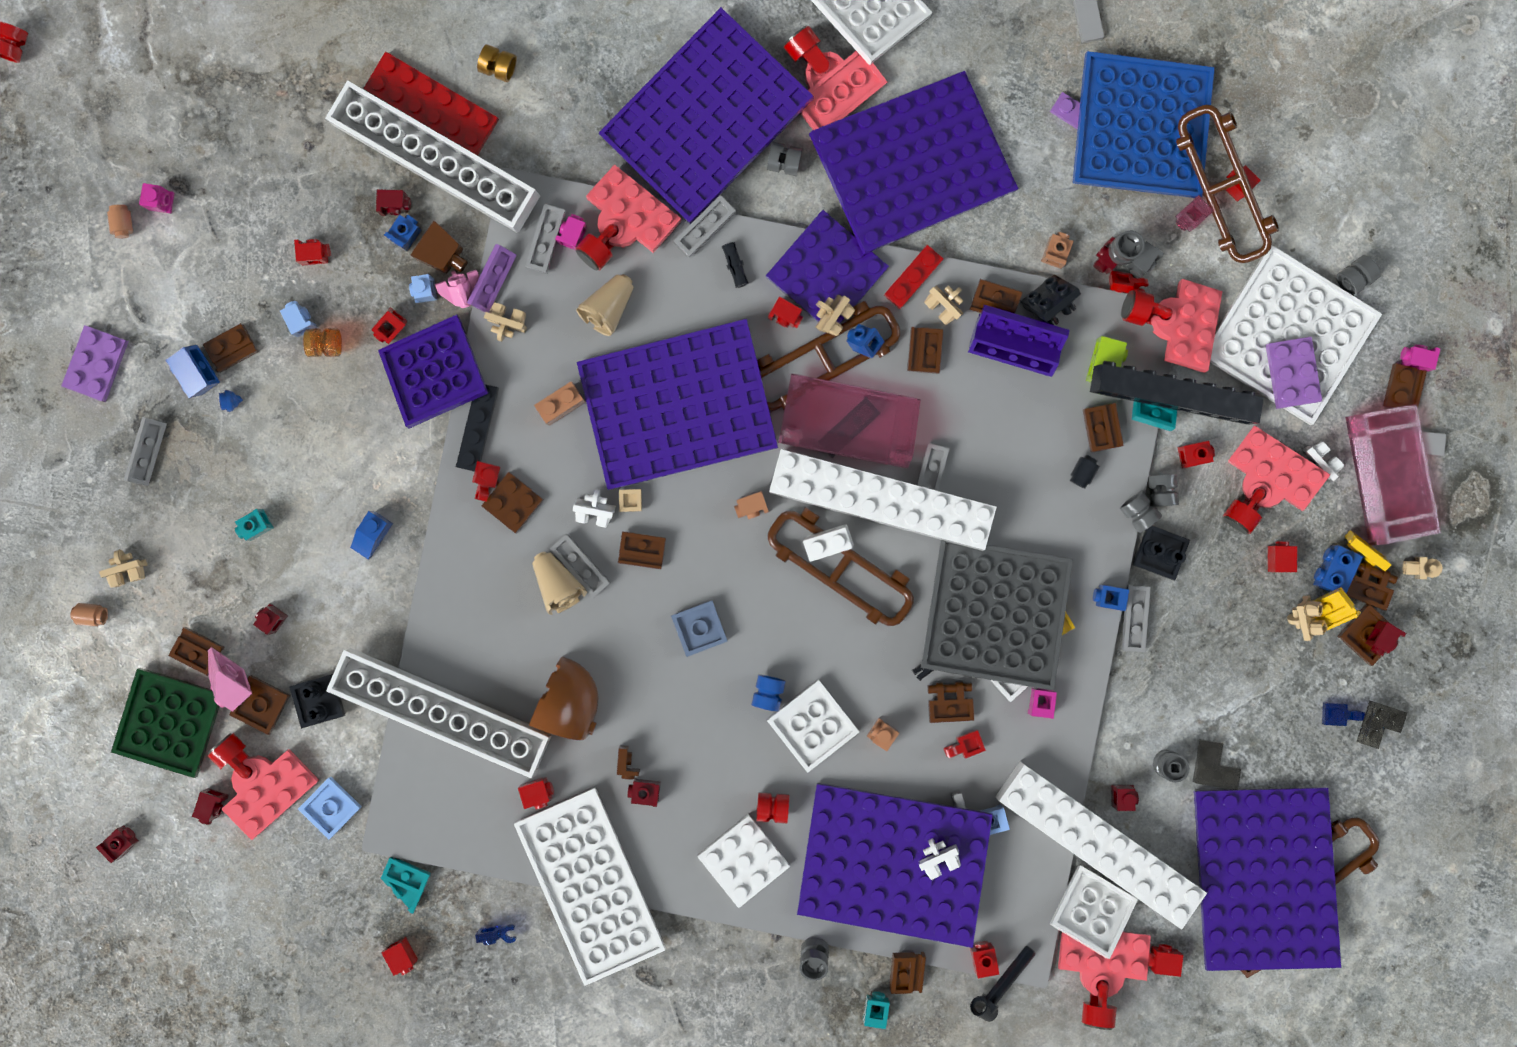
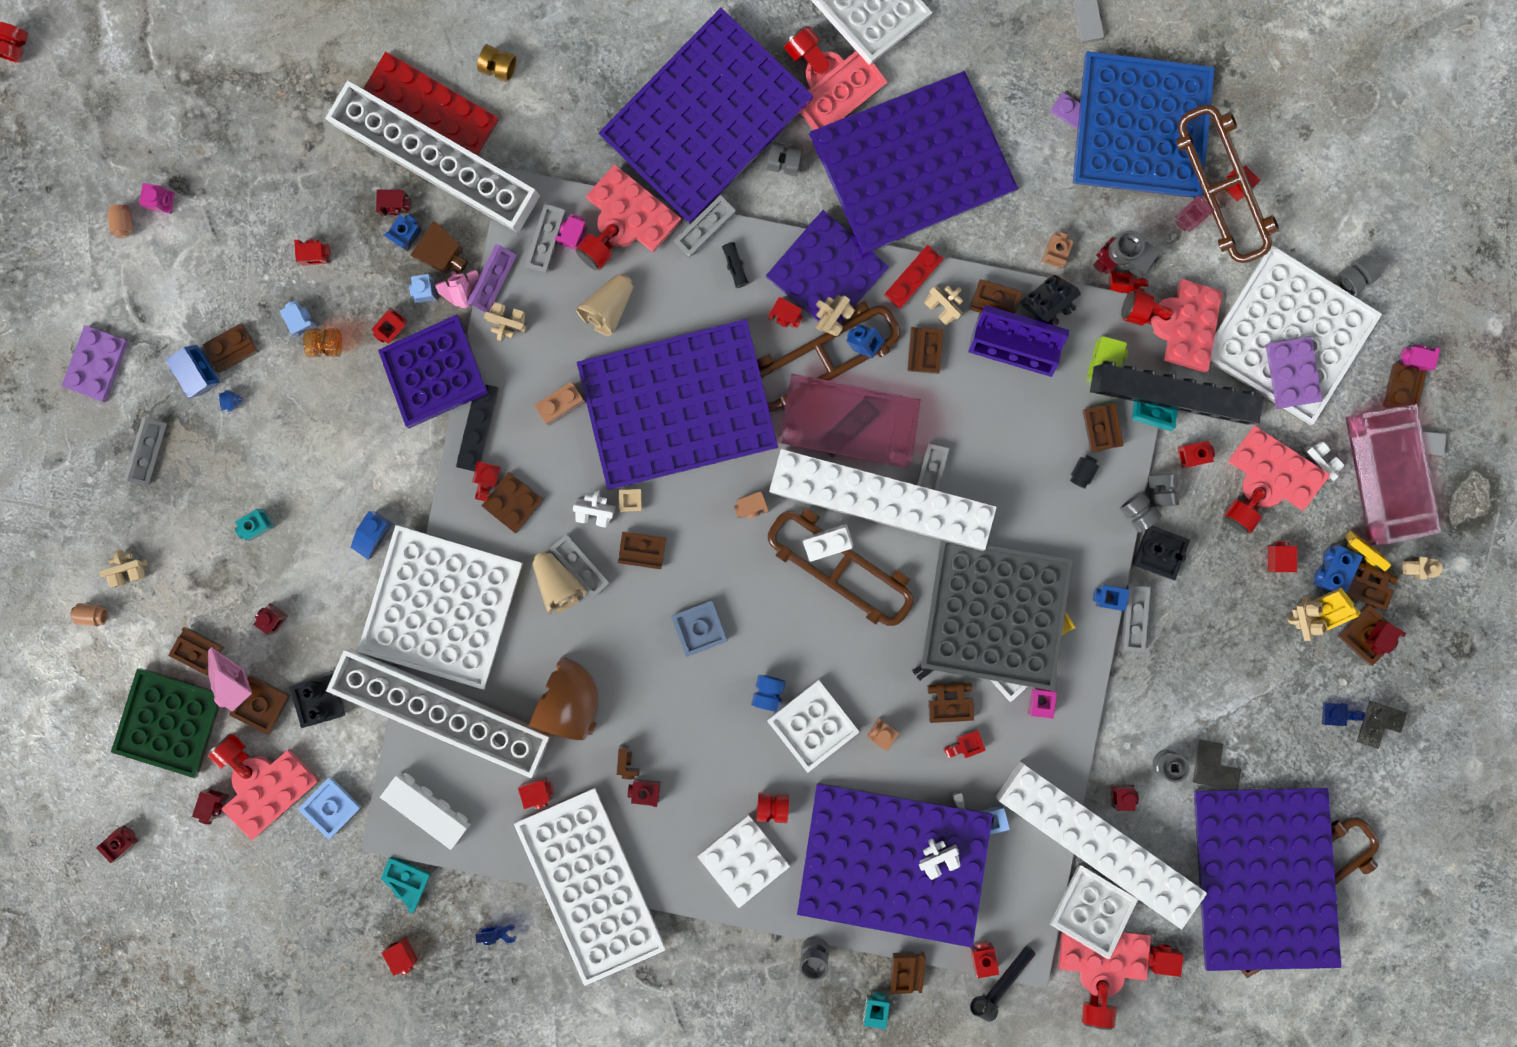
(425, 810): none -> white brick
(440, 607): none -> white plate

